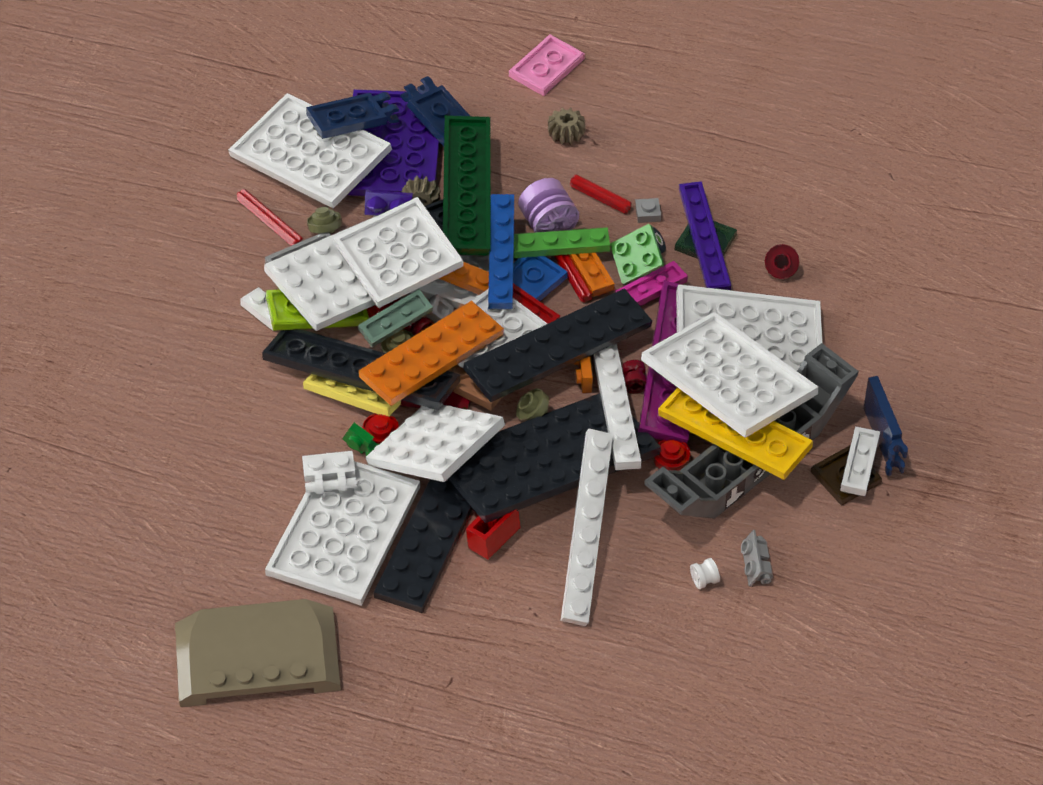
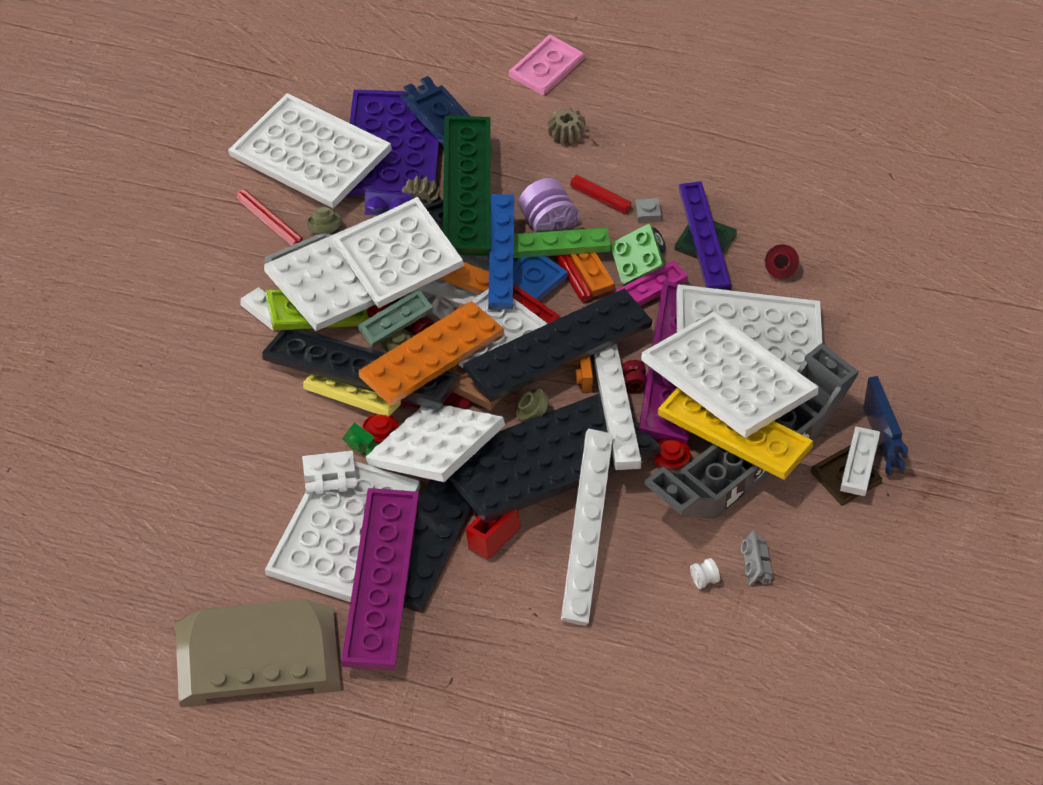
(352, 114): dark blue tile -> none
(380, 579): none -> magenta plate

